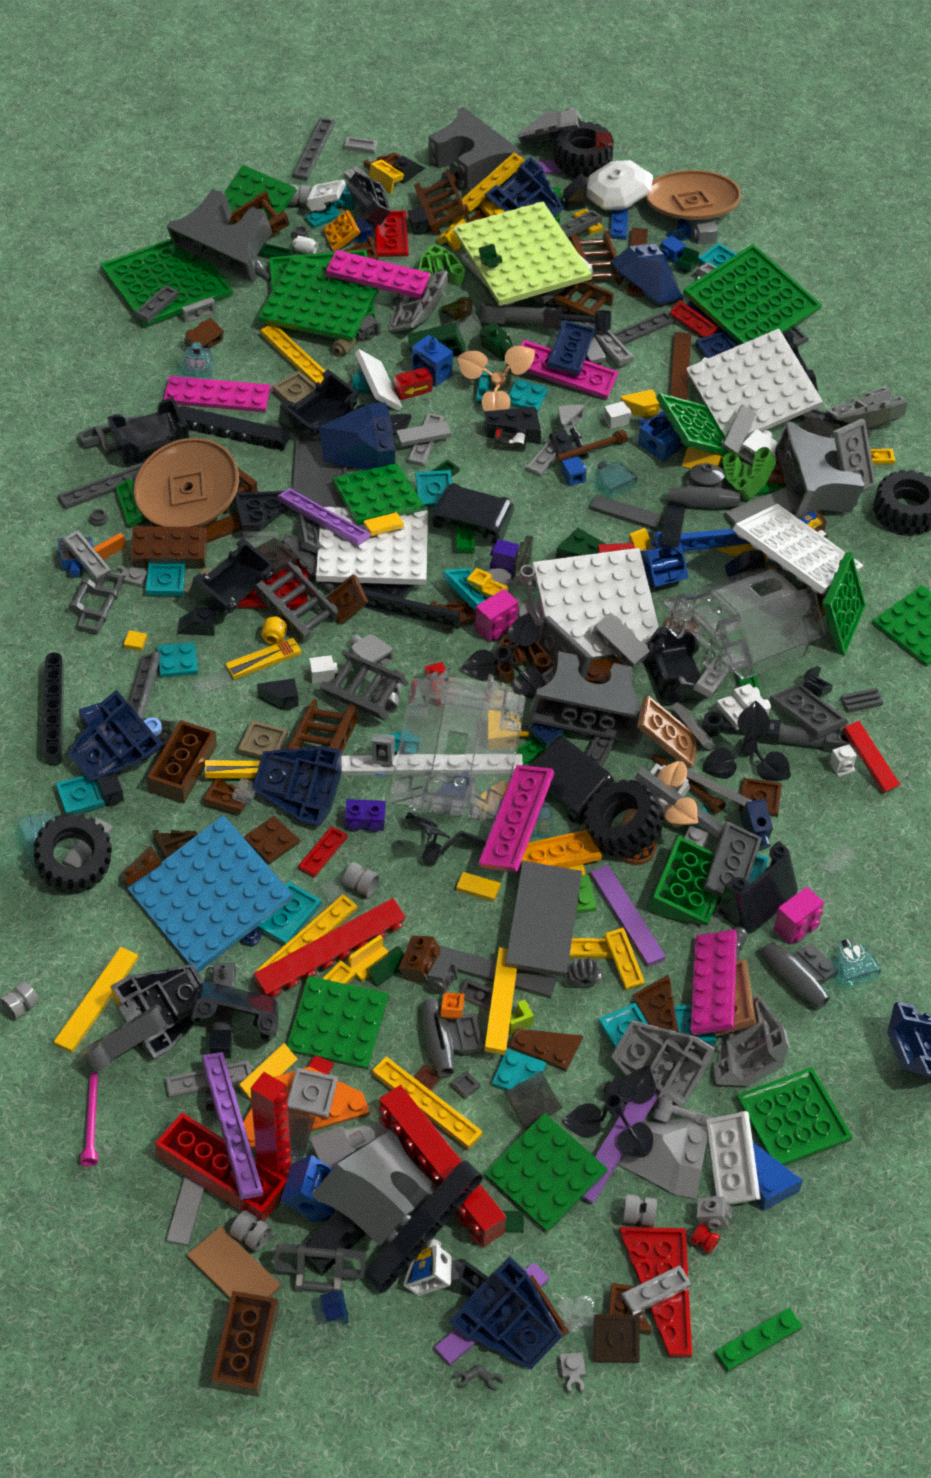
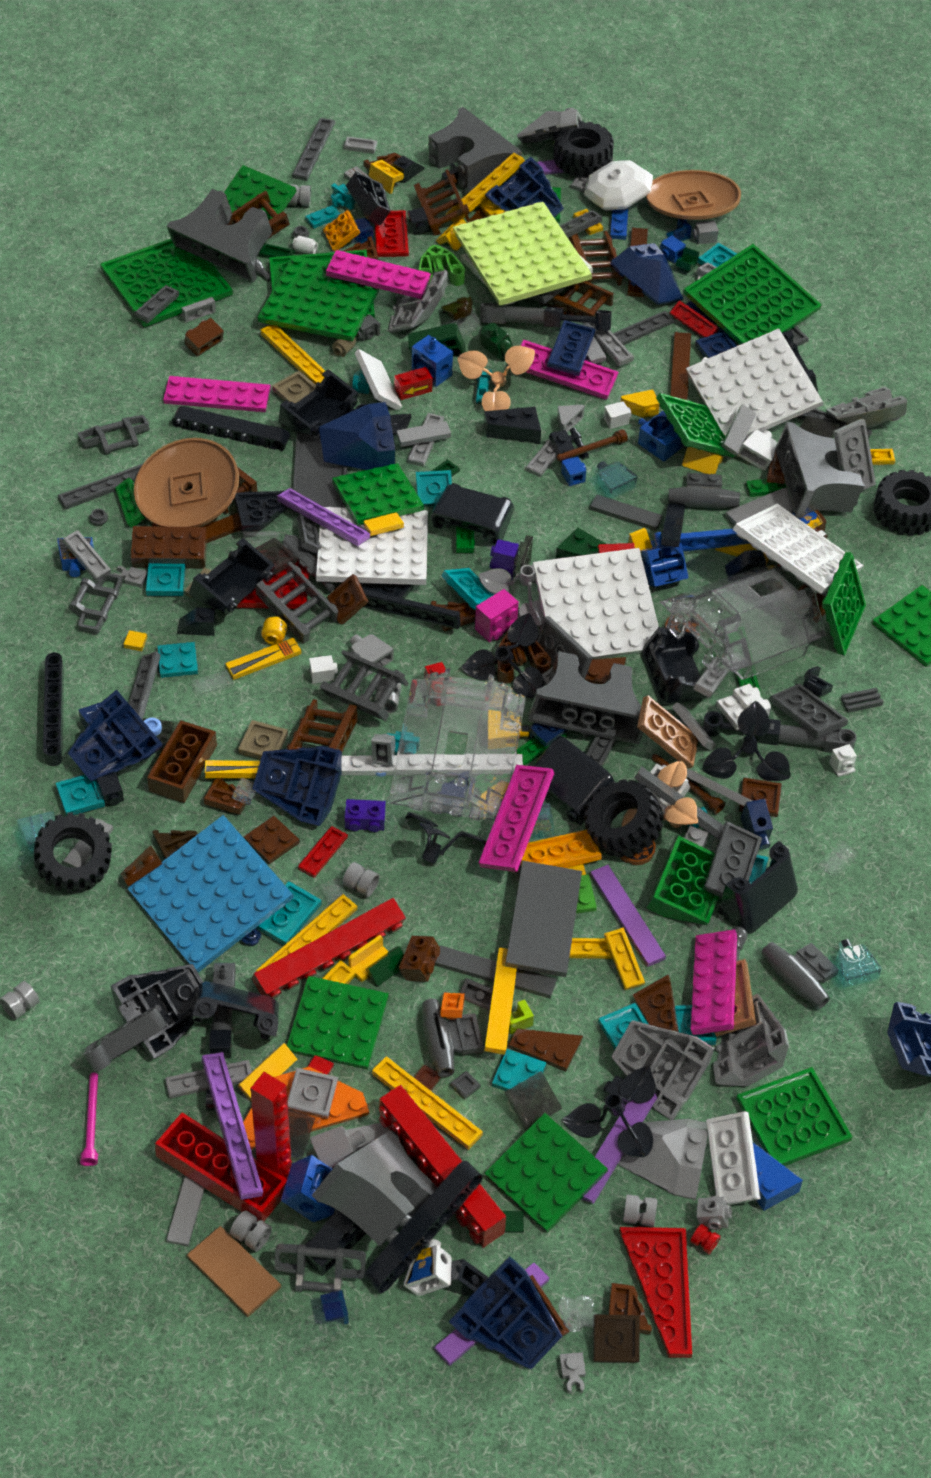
(95, 1000): yellow tile -> none
(111, 546): orange tile -> none
(145, 435): black windscreen -> none
(198, 362): clear light blue torso -> none
(245, 1343): reddish brown brick -> none
(279, 693): black slope -> none
(324, 193): white plate -> none
(442, 975): dark grey brick -> none
(478, 886): yellow tile -> none
(479, 1371): dark grey arm -> none
(483, 583): yellow slope -> none
(489, 256): dark green bracket -> none
(509, 441): clear smoke leg -> none
(527, 394): teal plate -> none
(575, 194): black slope -> none
(584, 972): dark grey gear -> none
(603, 139): clear red tile -> none
(620, 641): light grey brick -> none
(656, 1290): light grey tile -> none
(665, 1109): light grey brick -> none
(707, 474): dark grey dish -> none
(749, 479): bright green connector -> none
(758, 1339): green plate -> none
(799, 916): dark pink brick -> none
(871, 757): red tile -> none

